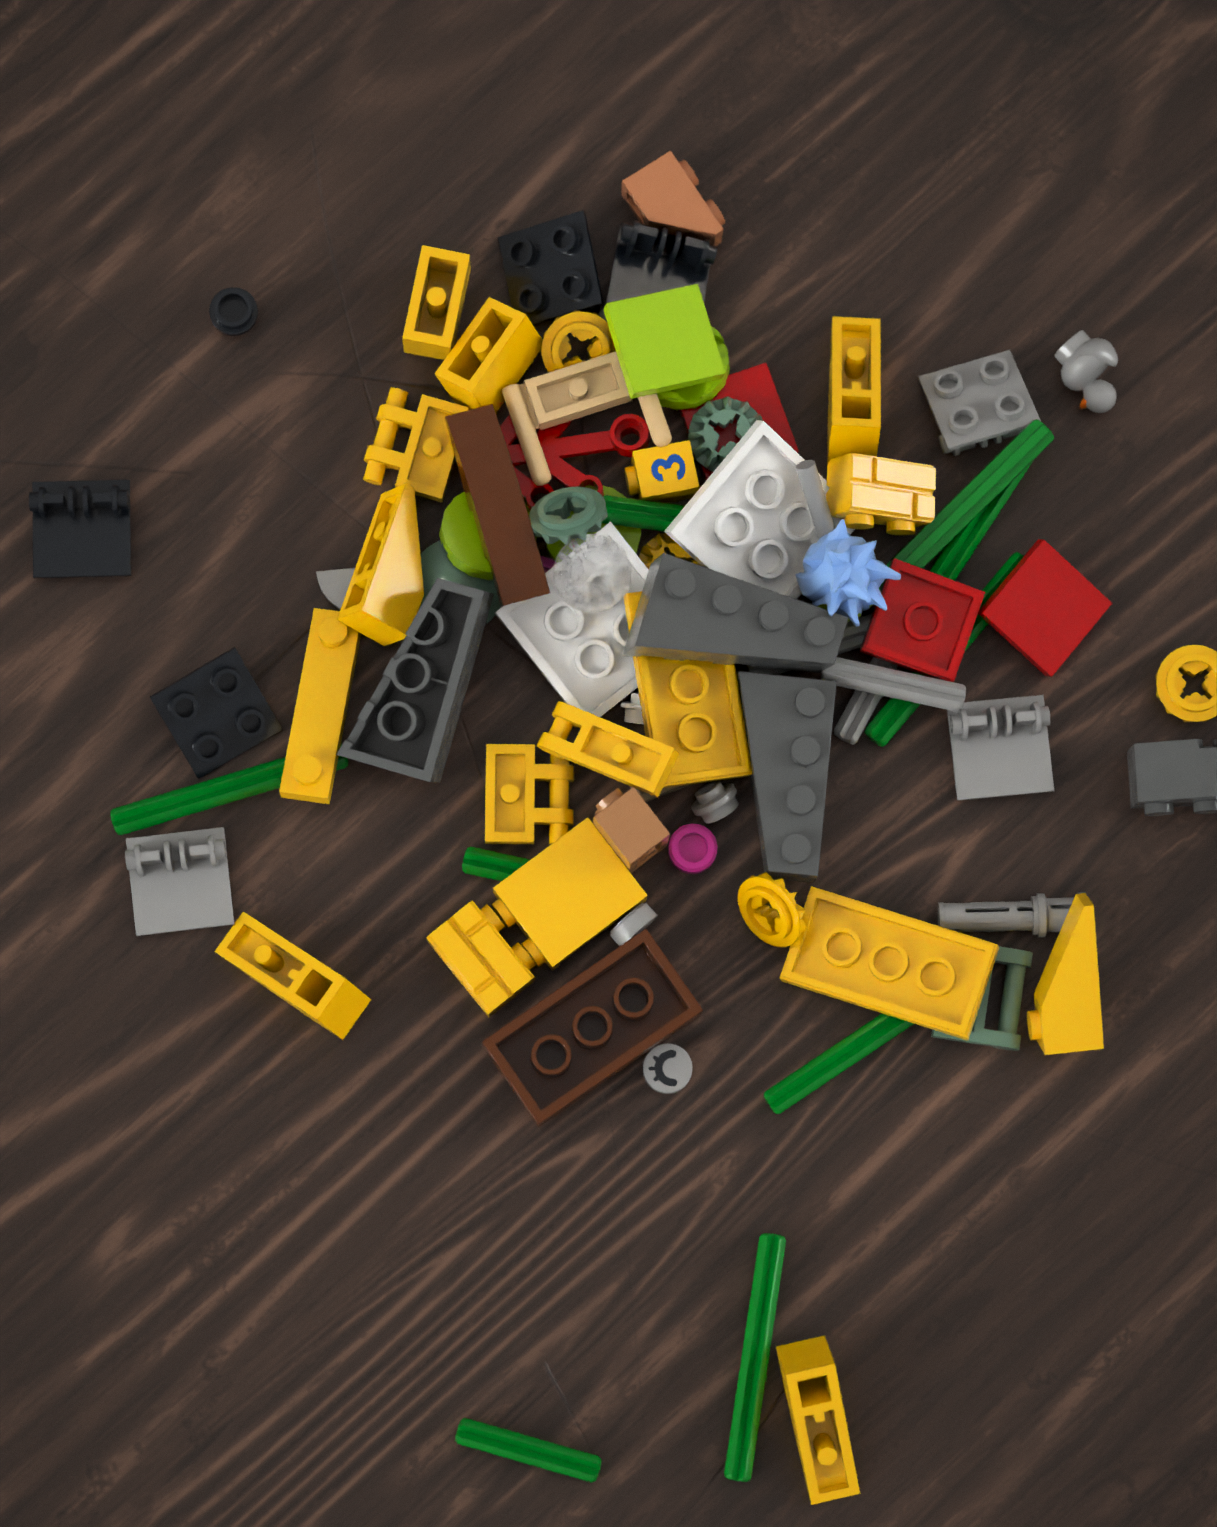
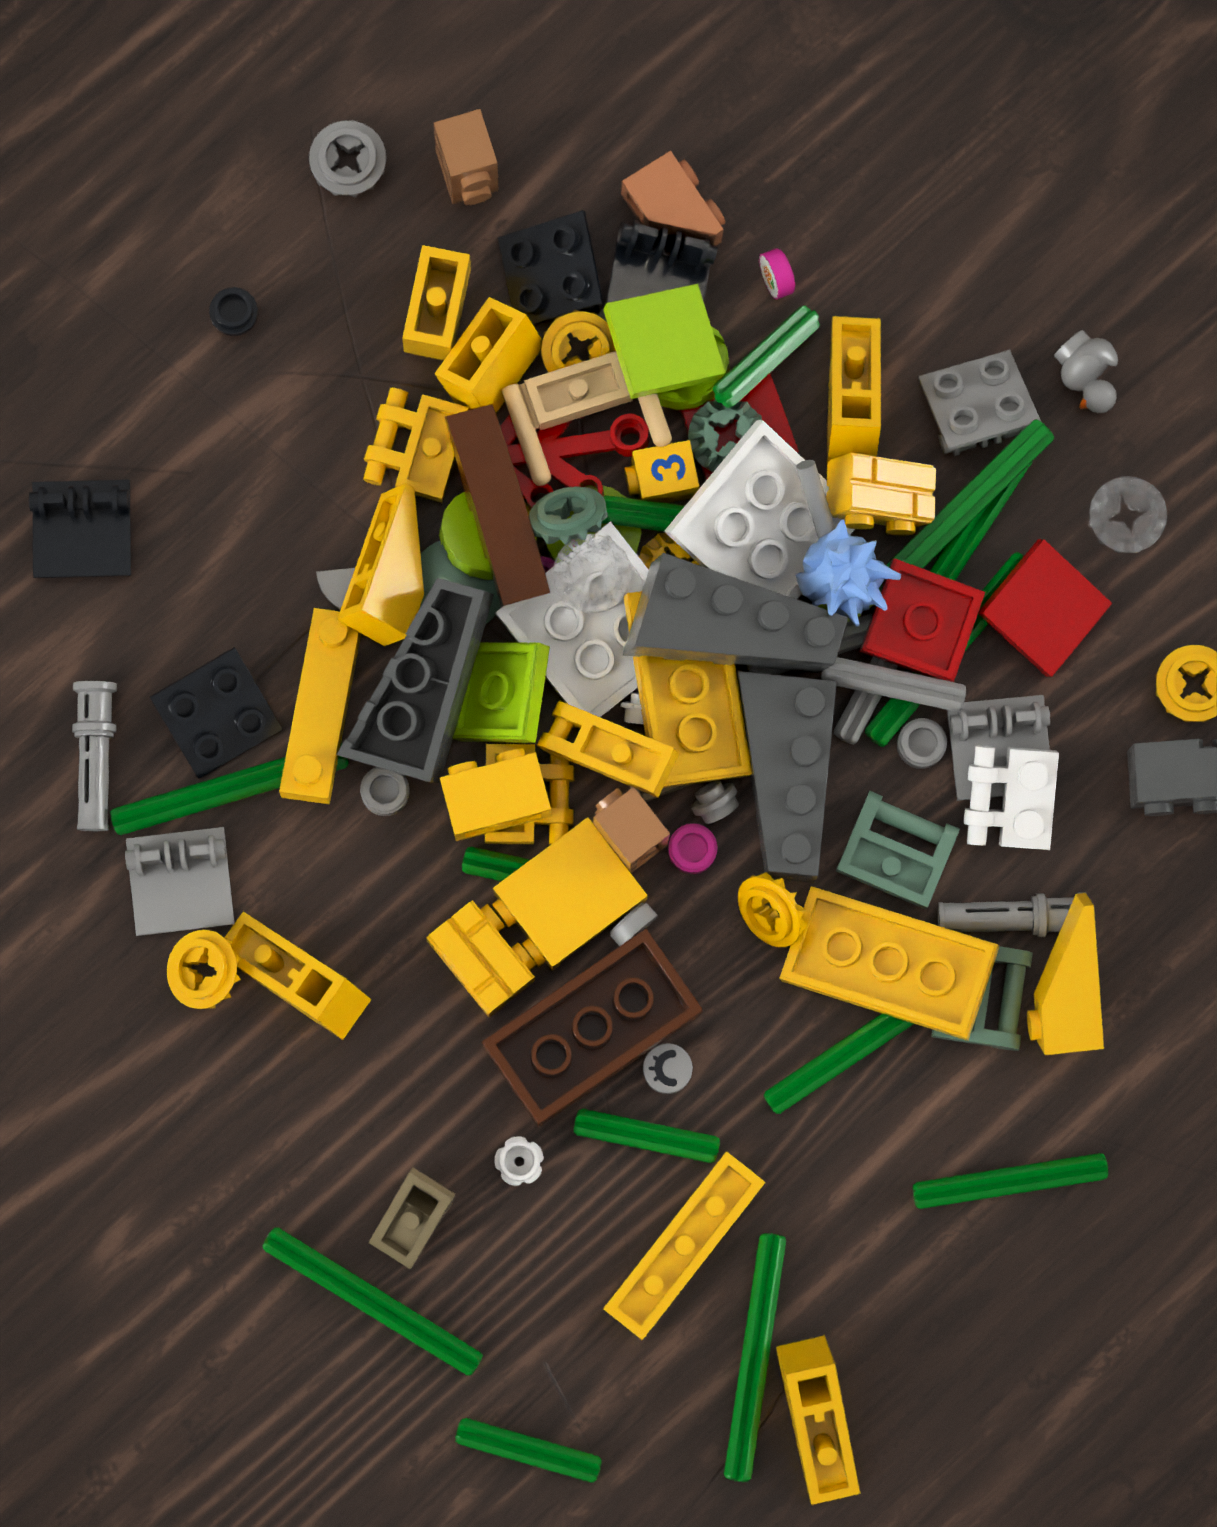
(94, 730): none -> light grey pin
(188, 984): none -> yellow gear
(349, 137): none -> light grey gear
(372, 1301): none -> green axle
(384, 791): none -> light grey tile
(412, 1218): none -> dark tan slope
(466, 157): none -> medium nougat brick
(495, 794): none -> yellow brick
(504, 694): none -> lime tile
(515, 1148): none -> white plate
(646, 1135): none -> green axle
(684, 1245): none -> yellow plate
(766, 356): none -> axle
(777, 273): none -> dark pink tile
(893, 865): none -> sand green plate
(921, 743): none -> light grey tile
(1010, 1180): none -> green axle
(1027, 797): none -> white plate
(1138, 496): none -> clear gear

